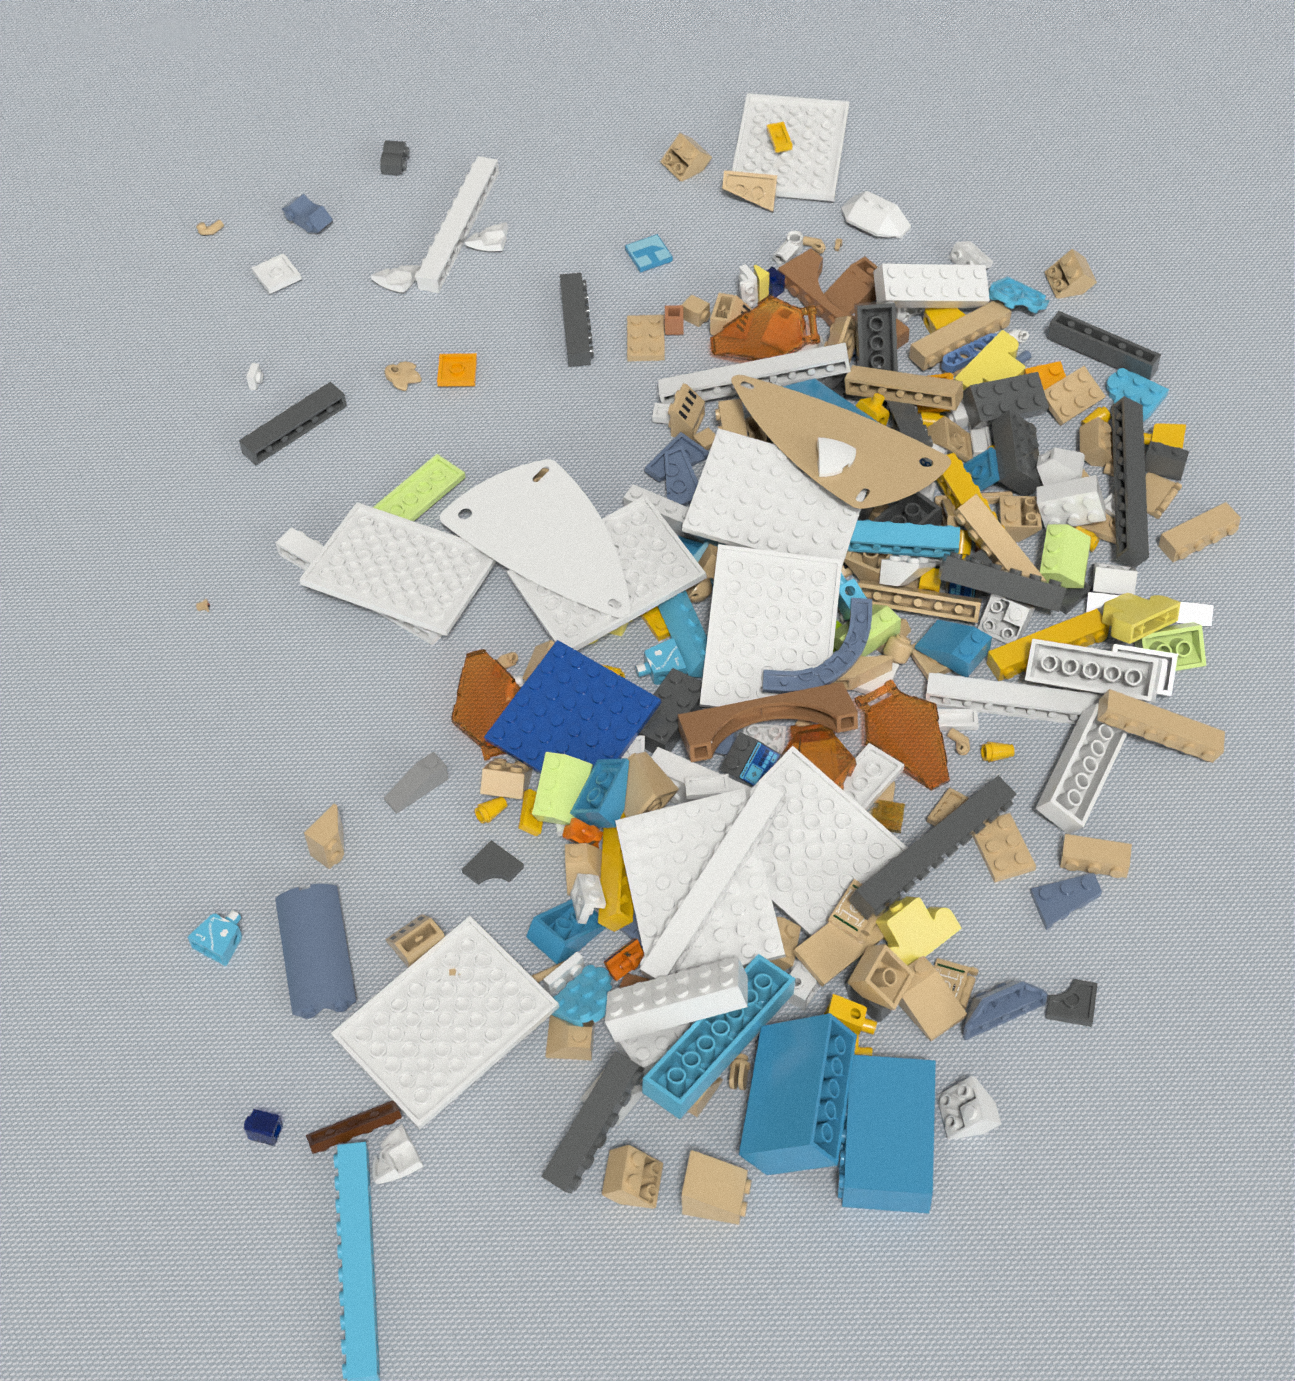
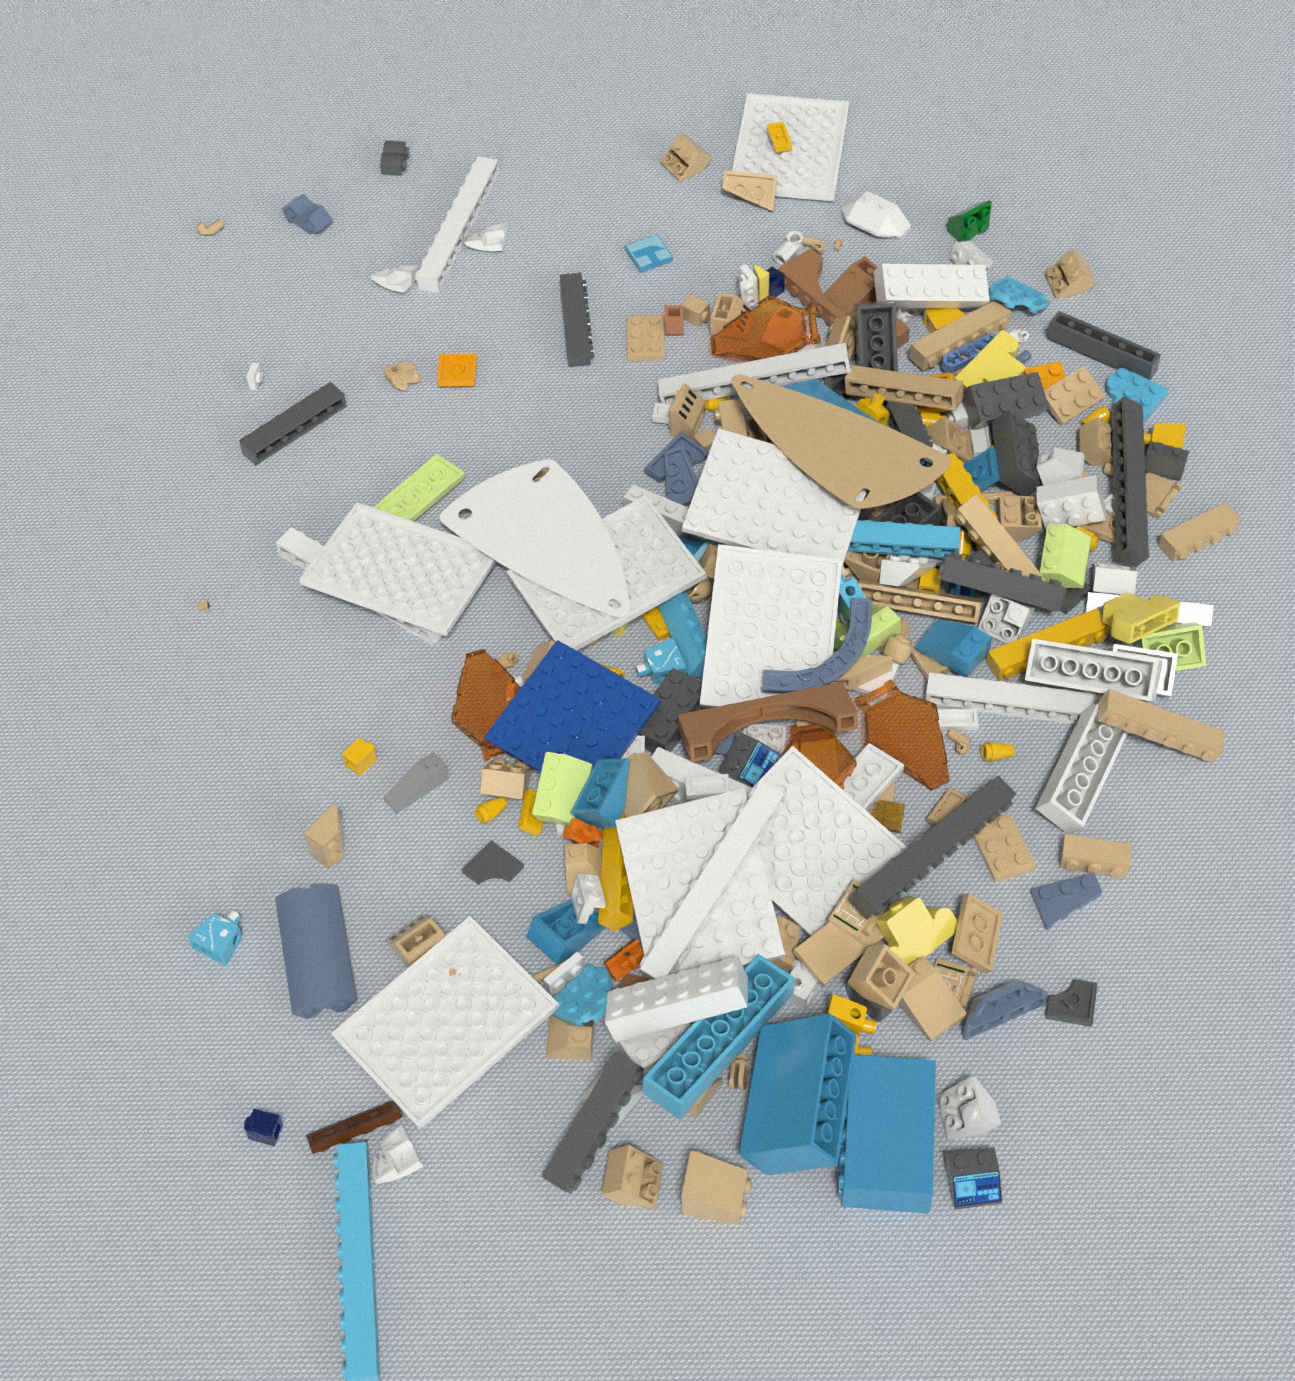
(276, 273): white plate -> none
(359, 756): none -> yellow brick
(712, 404): none -> yellow arm
(833, 456): white brick -> none
(970, 221): none -> green slope
(974, 1178): none -> slope
(977, 933): none -> tan plate

